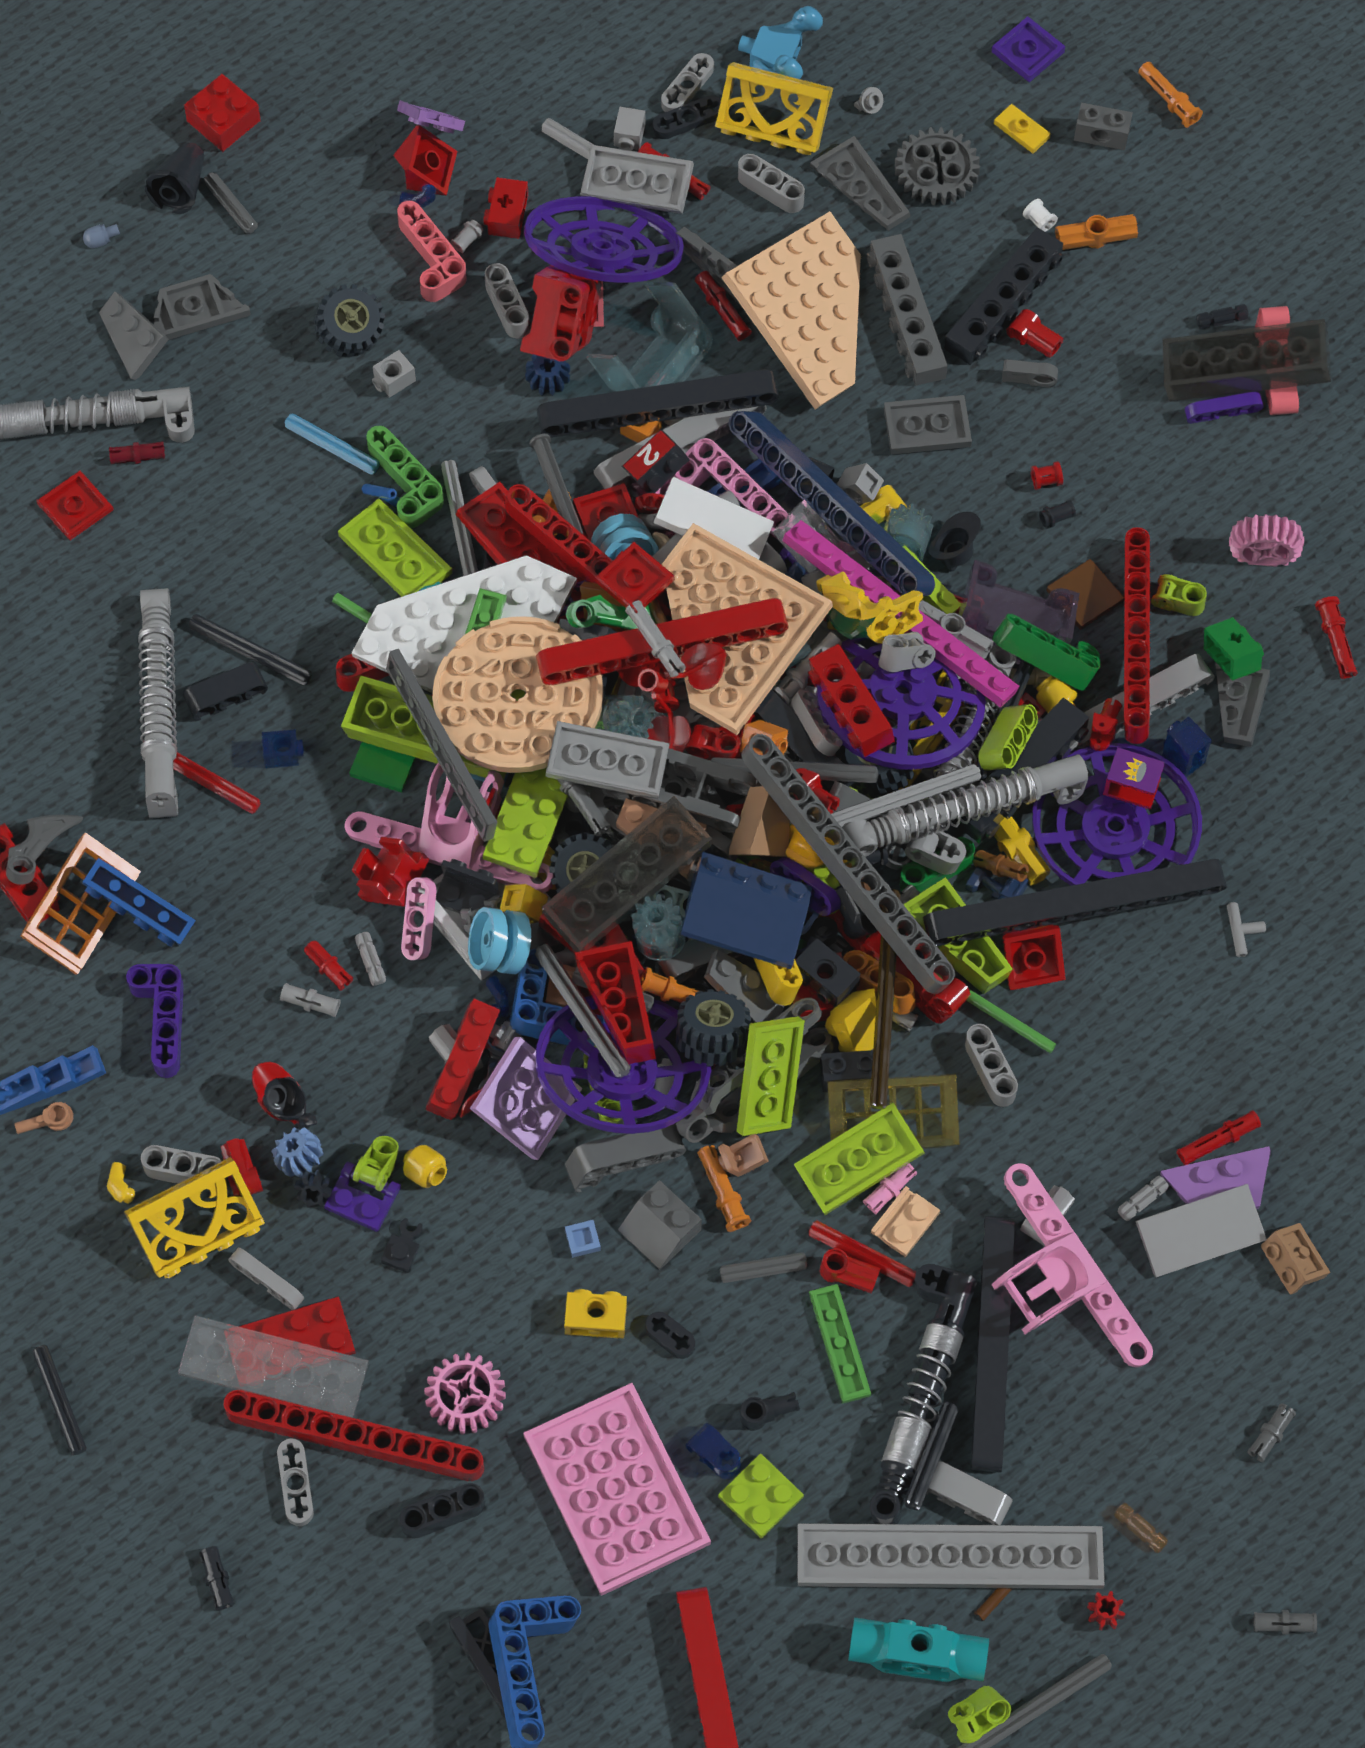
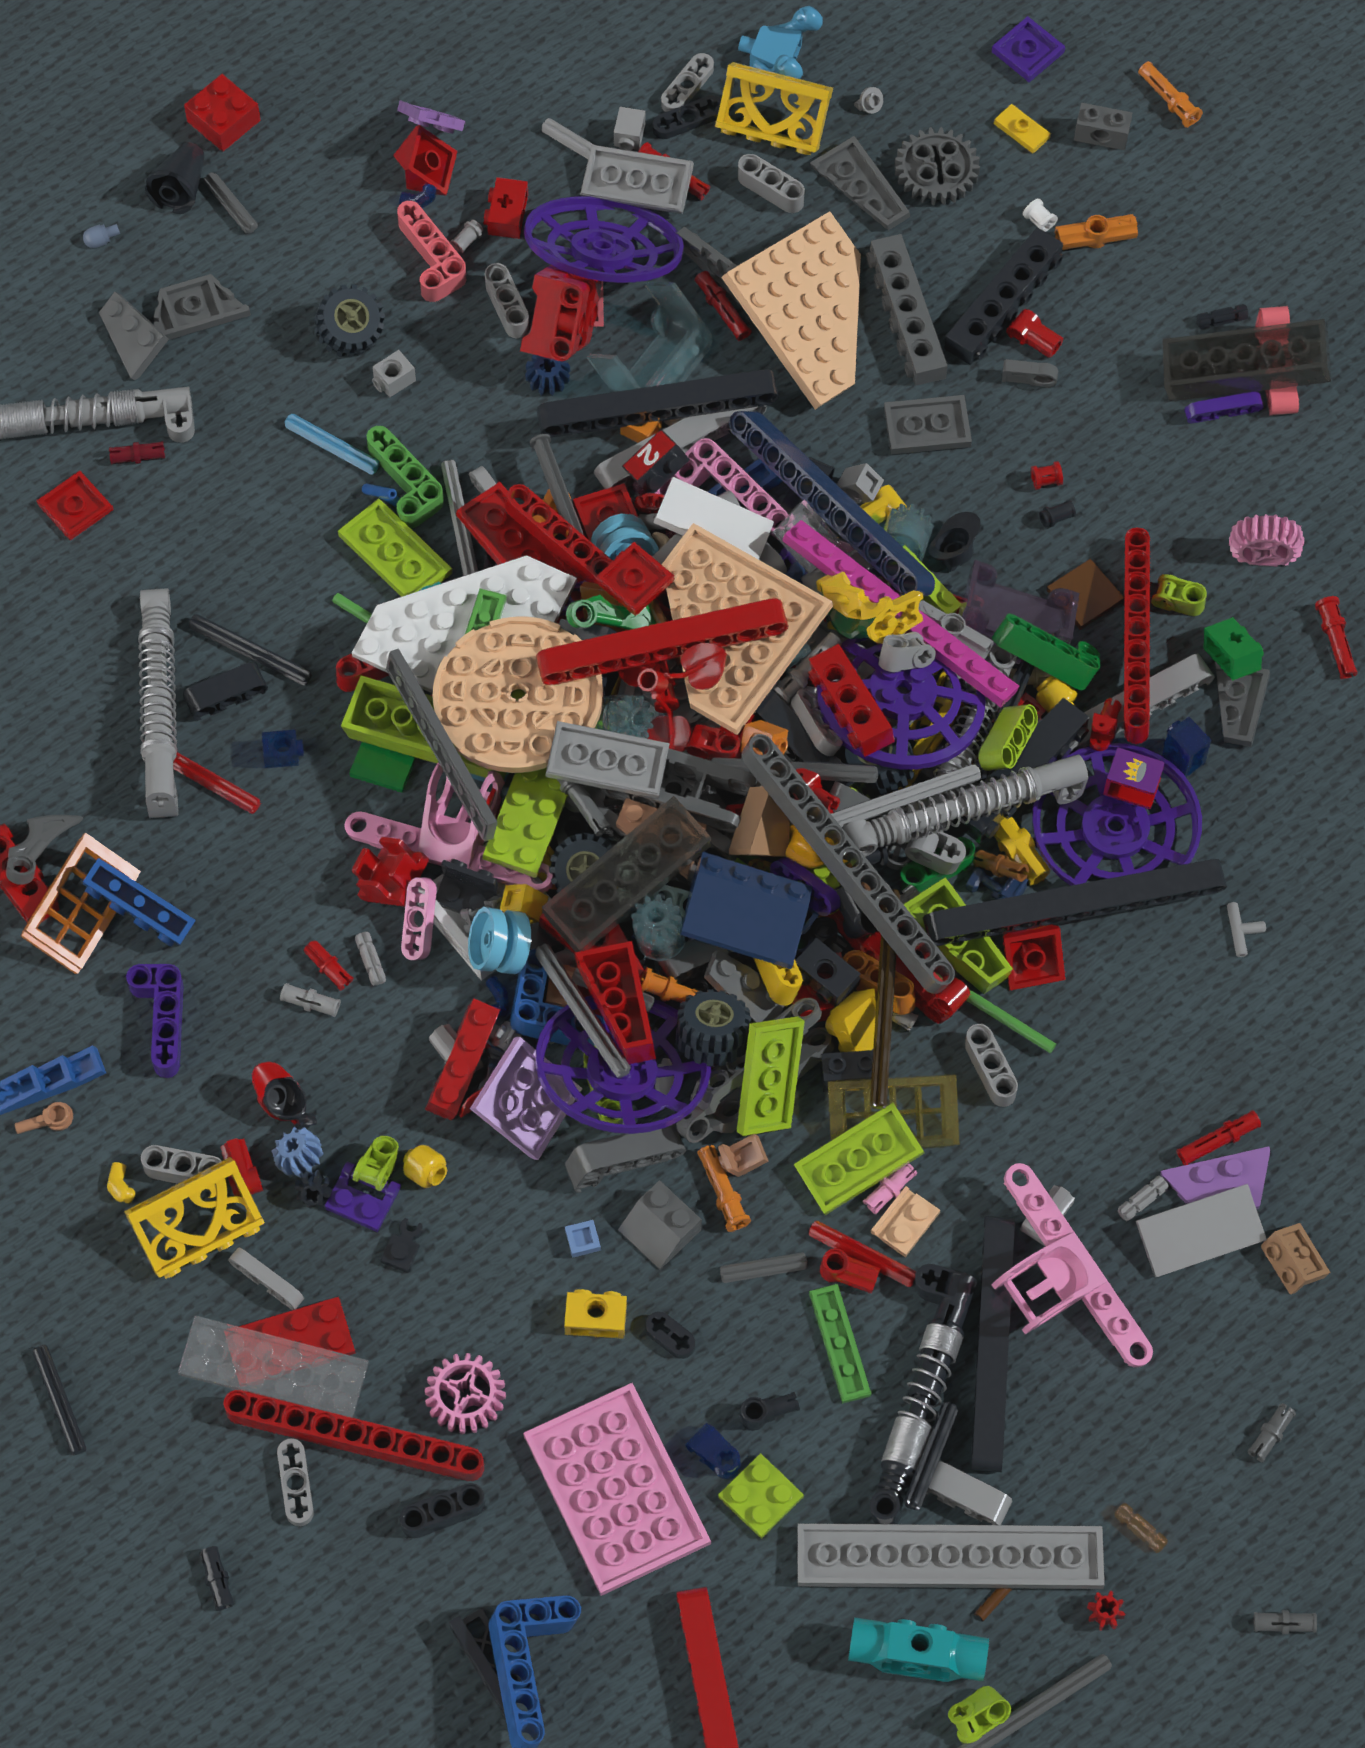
(661, 647): light grey pin -> none

